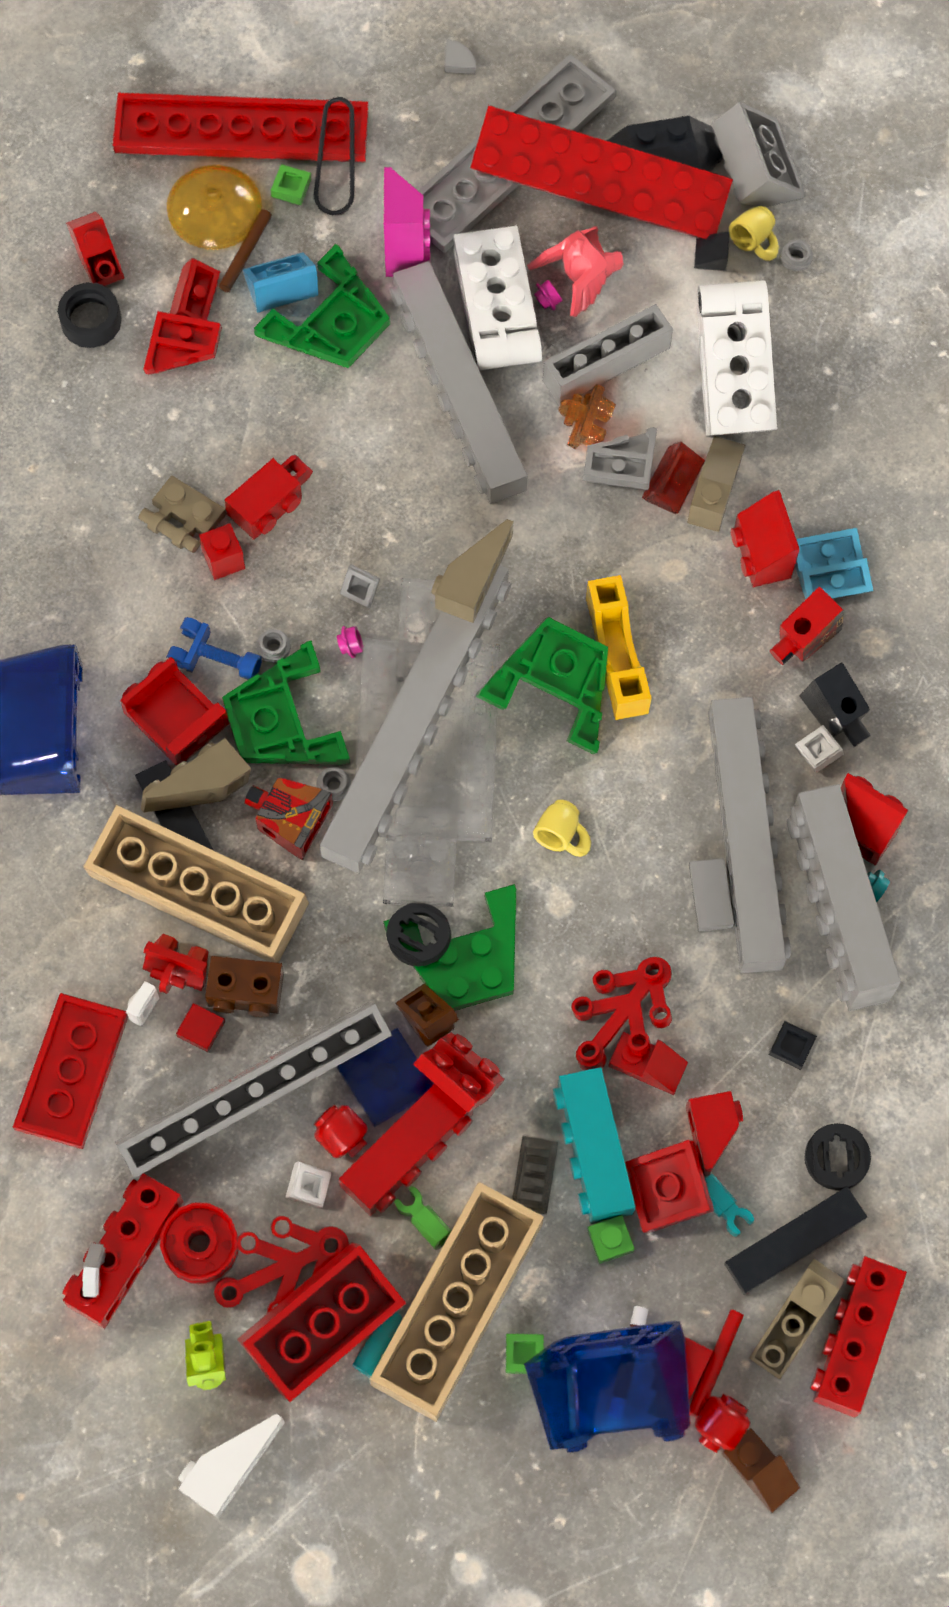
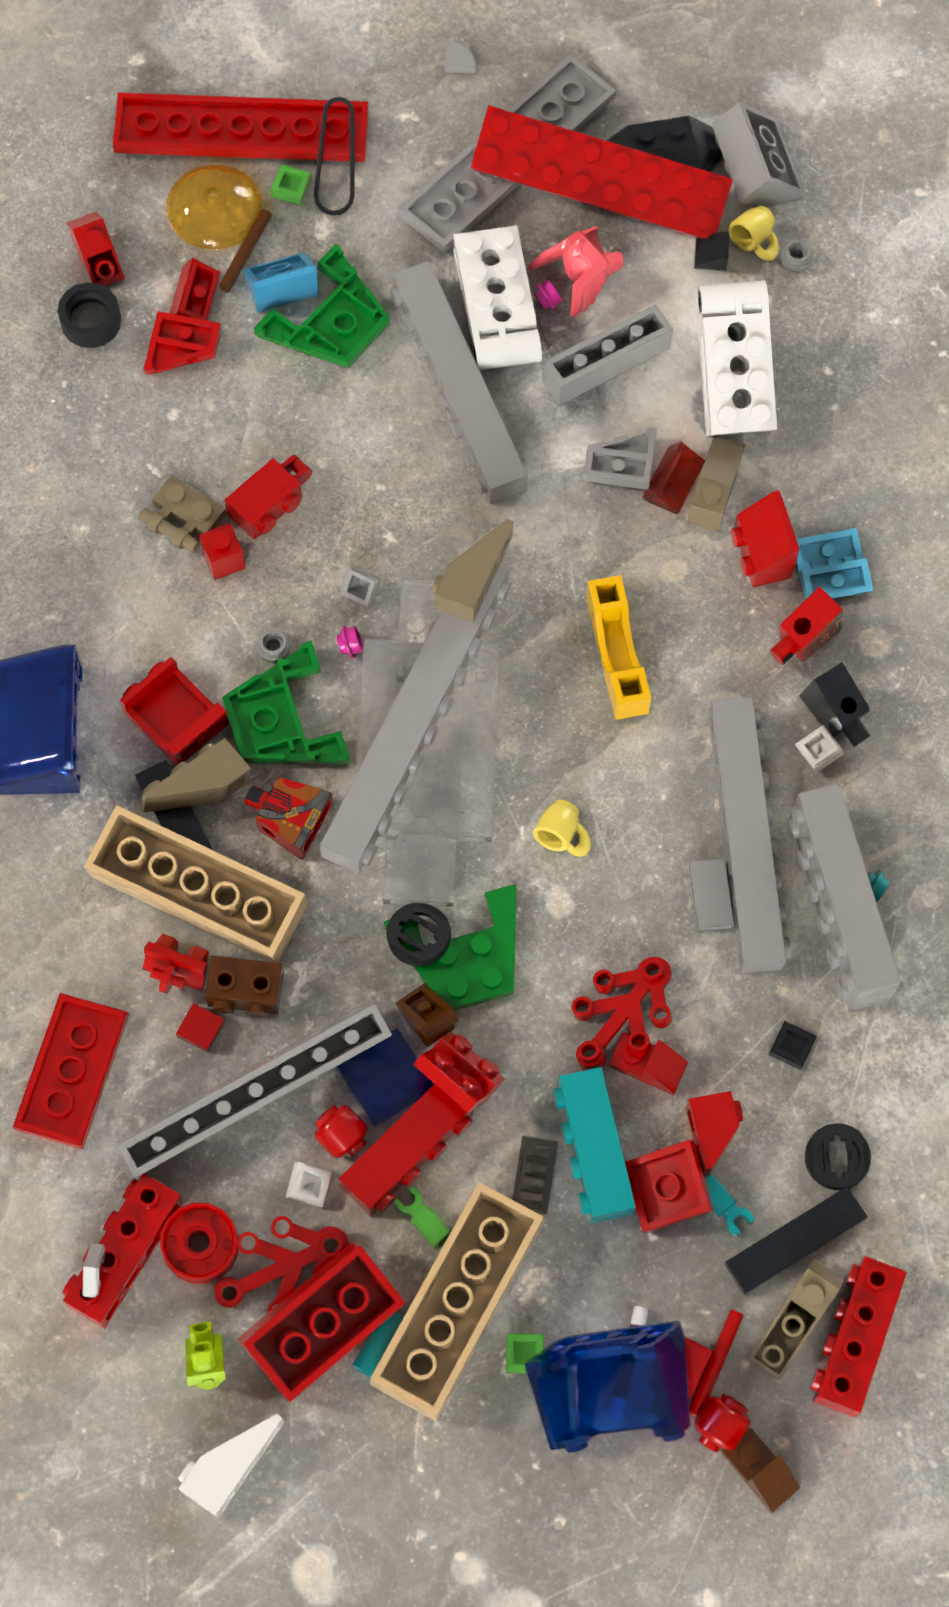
(142, 1003): white tile -> none
(247, 665): blue bar -> none
(338, 775): light grey plate -> none
(404, 224): dark pink slope -> none
(561, 665): green wing -> none
(593, 406): clear orange hips -> none
(610, 1239): bright green plate -> none
(873, 816): red slope -> none

